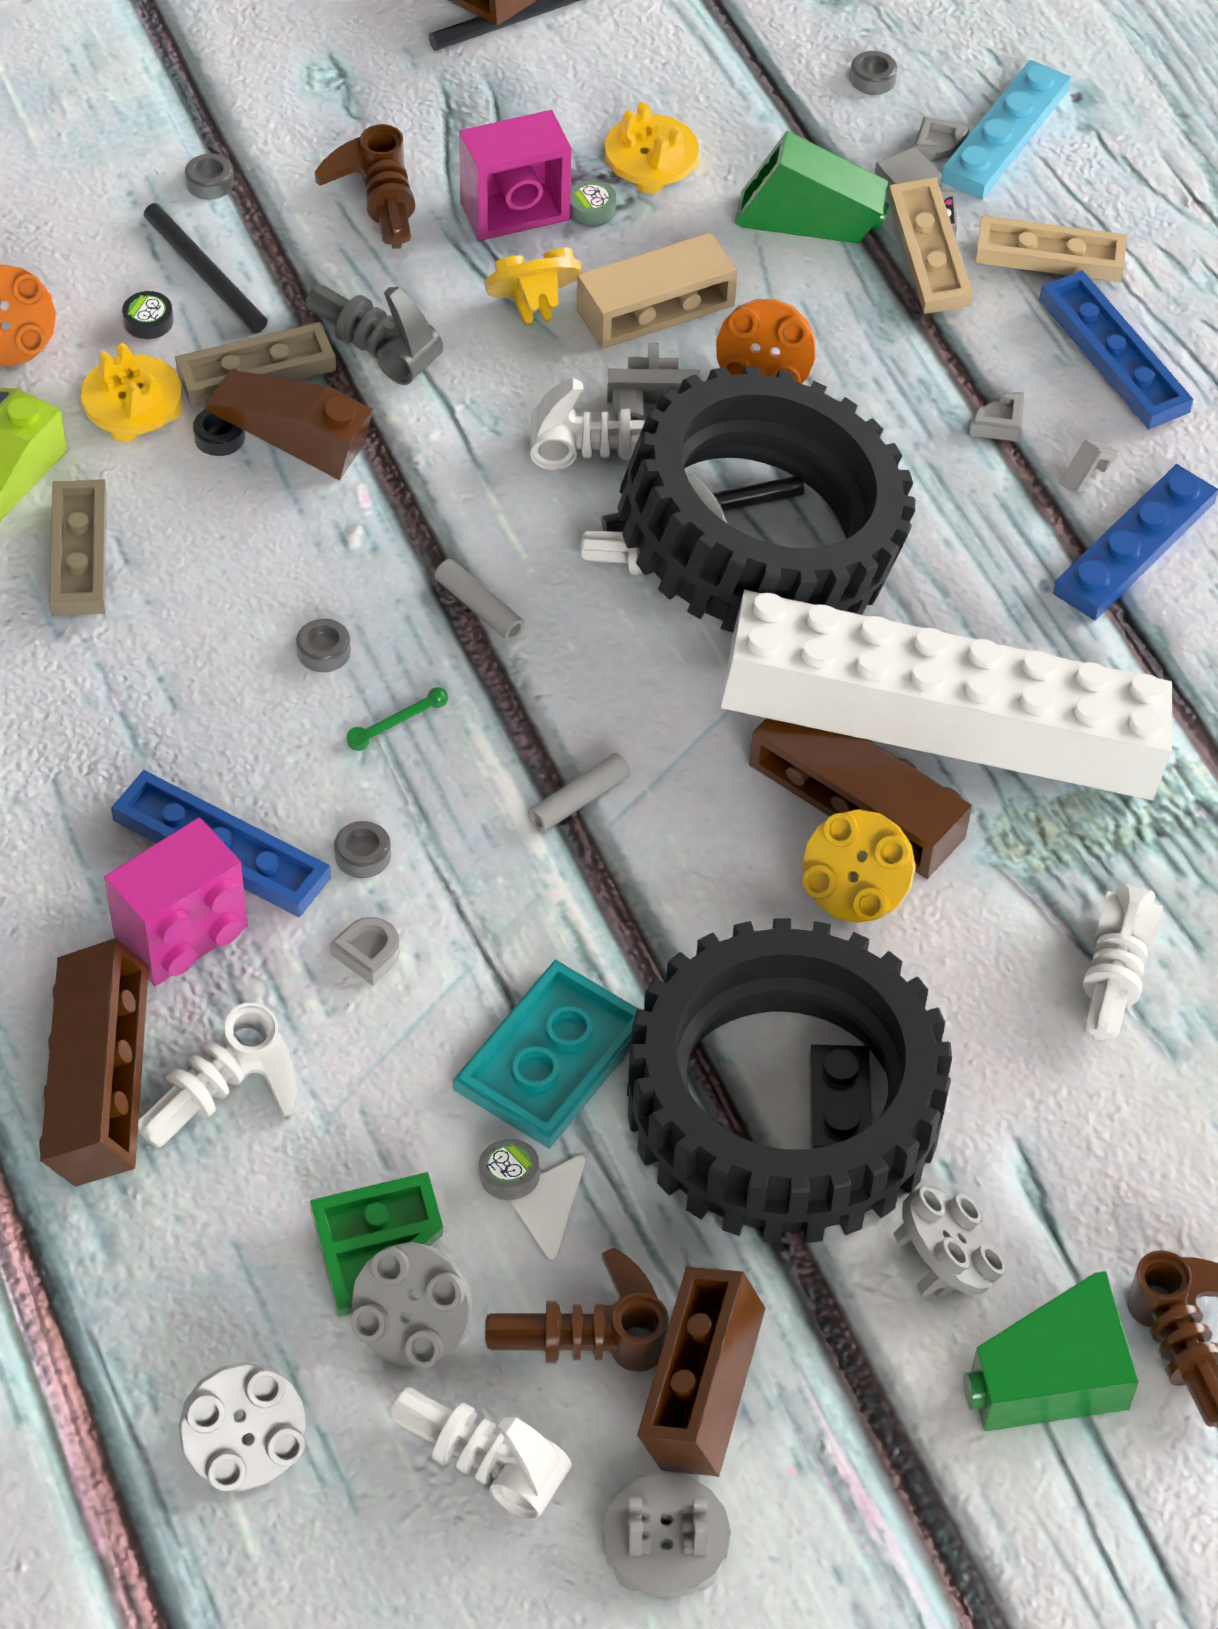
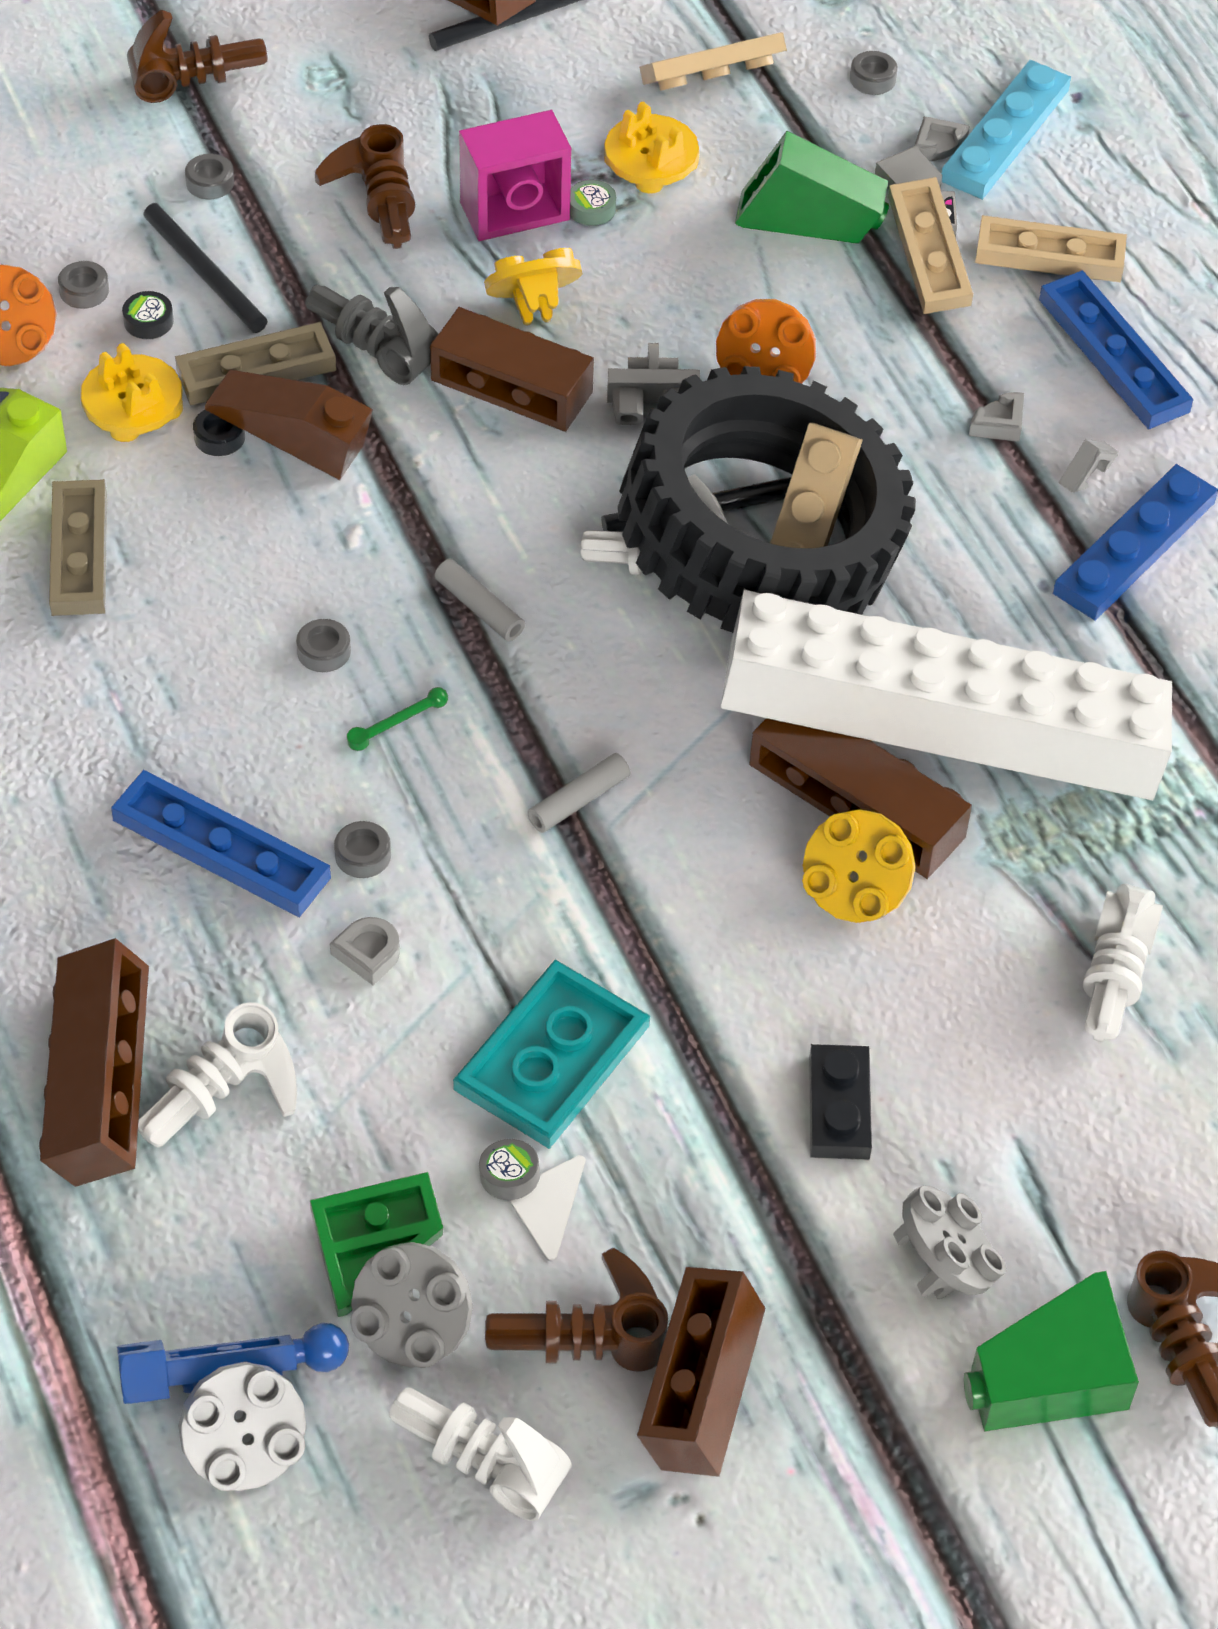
(83, 284): none -> flat silver tile
(150, 1370): none -> blue plate
(157, 68): none -> reddish brown piece
(178, 900): dark pink brick -> none
(512, 368): none -> reddish brown brick
(560, 432): white piece -> none
(656, 290): tan brick -> none
(696, 1533): light grey plate -> none
(714, 61): none -> tan plate
(807, 976): black tyre -> none
(816, 488): none -> tan plate

